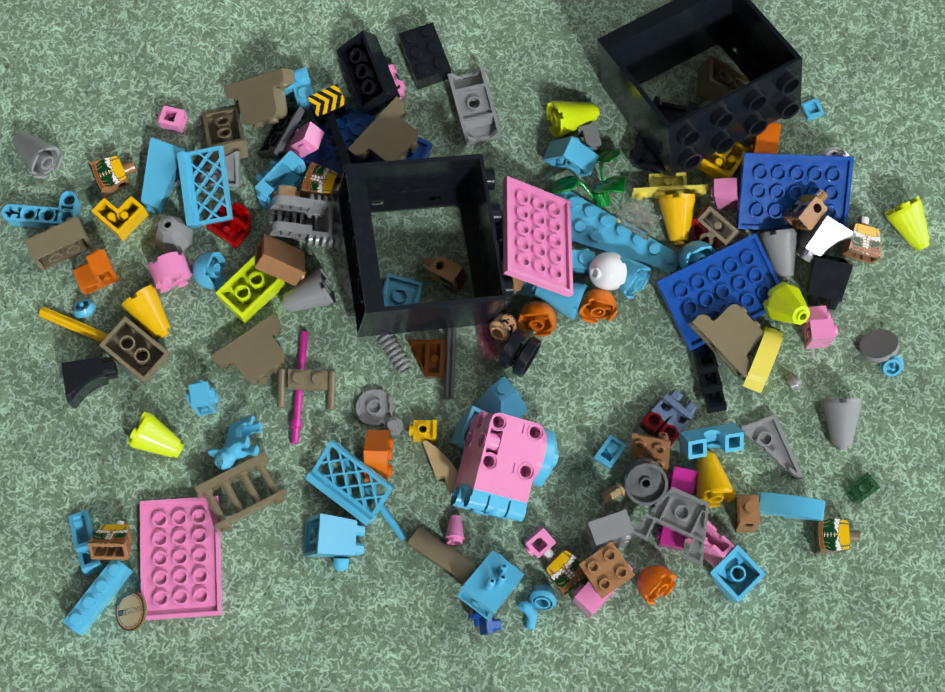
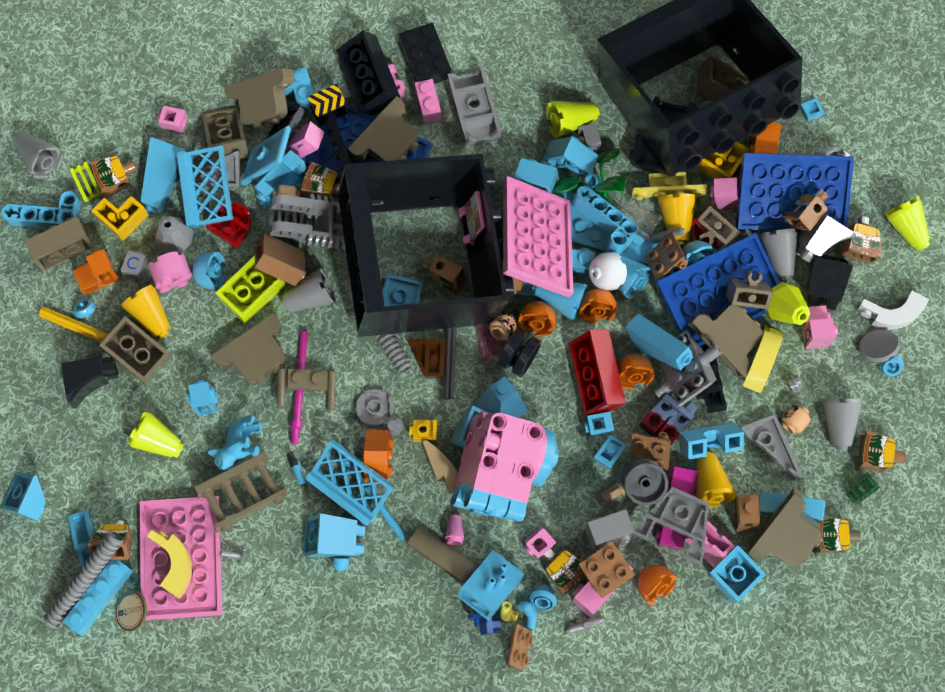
(24, 496): none -> medium azure slope
(80, 169): none -> neon yellow tile
(83, 579): none -> light grey piece
(135, 265): none -> light grey brick
(181, 564): none -> light yellow arch
(240, 556): none -> light grey piece
(266, 155): none -> medium azure piece
(296, 468): none -> piece
(428, 101): none -> bright pink brick
(474, 216): none -> flag
(507, 612): none -> light yellow arm
(518, 655): none -> medium nougat hinge
(537, 174): none -> medium azure brick
(584, 625): none -> light grey piece
(592, 180): none -> medium azure hinge
(596, 372): none -> red brick
(606, 421): none -> medium azure brick
(607, 217): none -> medium azure beam
(635, 370): none -> orange cylinder
(658, 343): none -> medium azure slope
(661, 235): none -> light grey piece
(665, 257): none -> medium nougat hinge
(694, 376): none -> light grey slope
(749, 292): none -> dark tan brick
(787, 533): none -> dark tan brick
(795, 419): none -> light nougat head
(878, 452): none -> torso
(894, 318): none -> white arch

